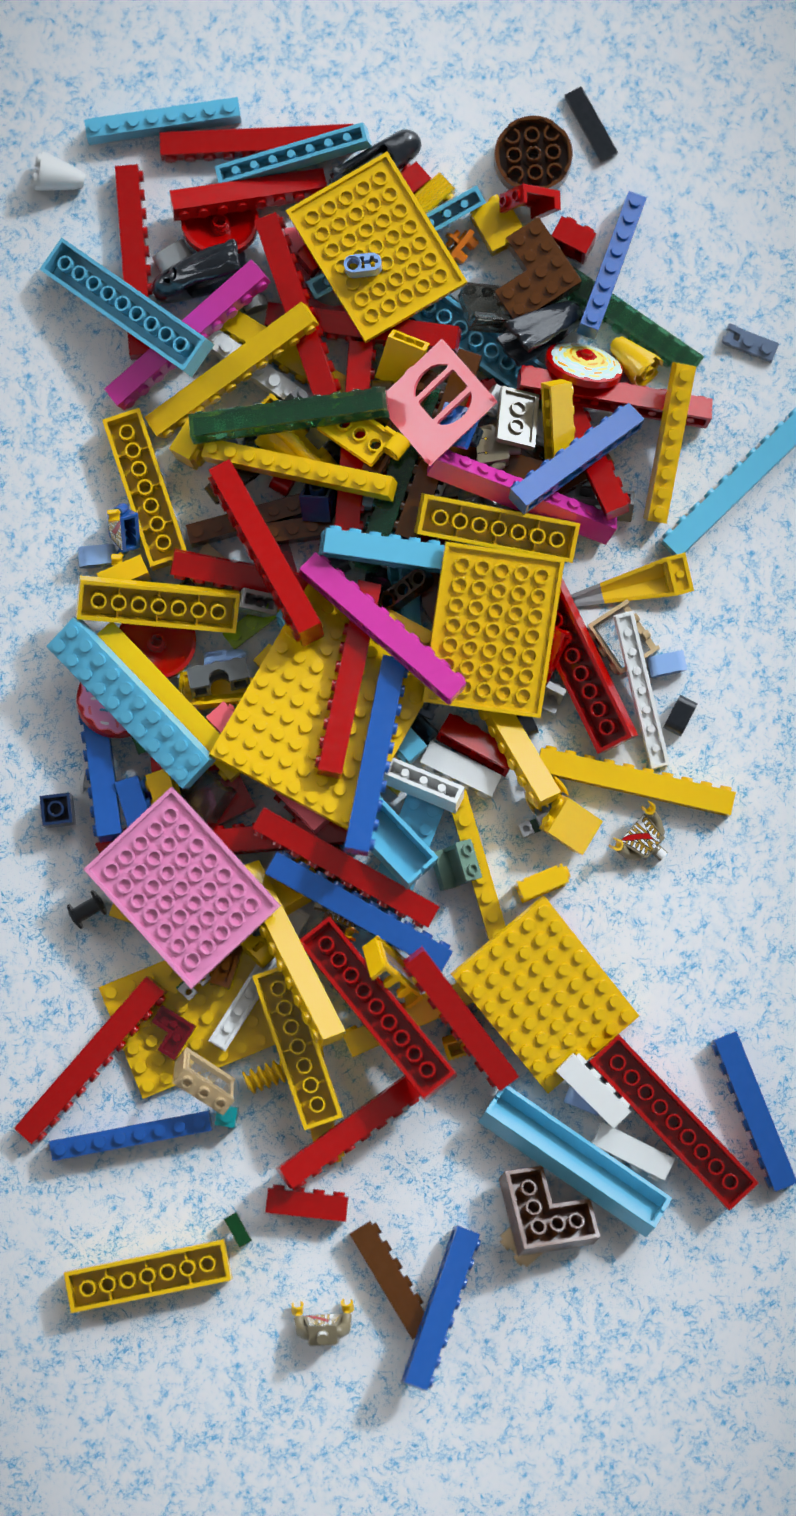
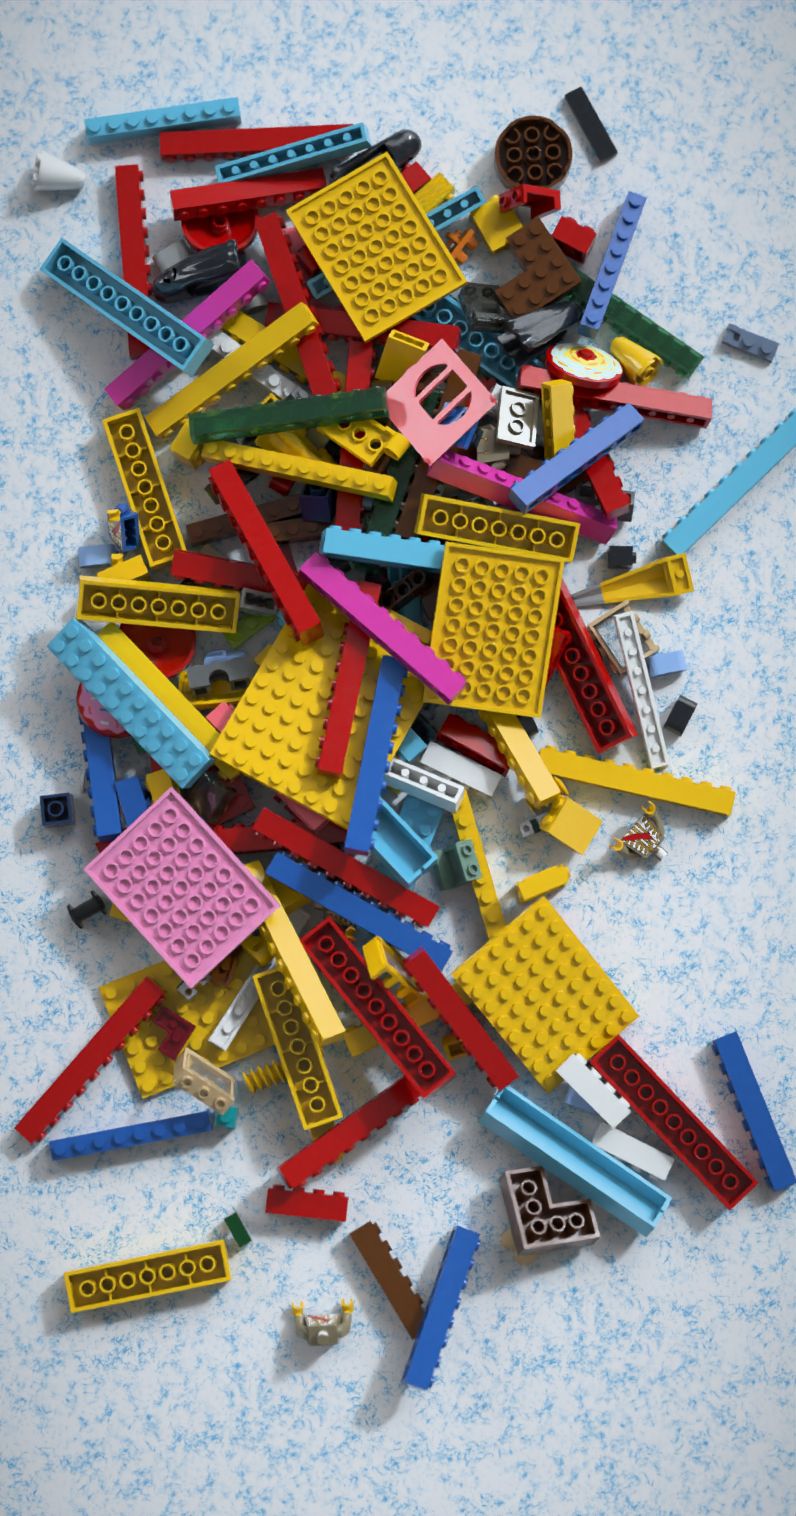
(358, 259): light blue beam -> none
(553, 697): light grey bracket -> none
(621, 557): none -> black brick
(669, 442): yellow brick -> none

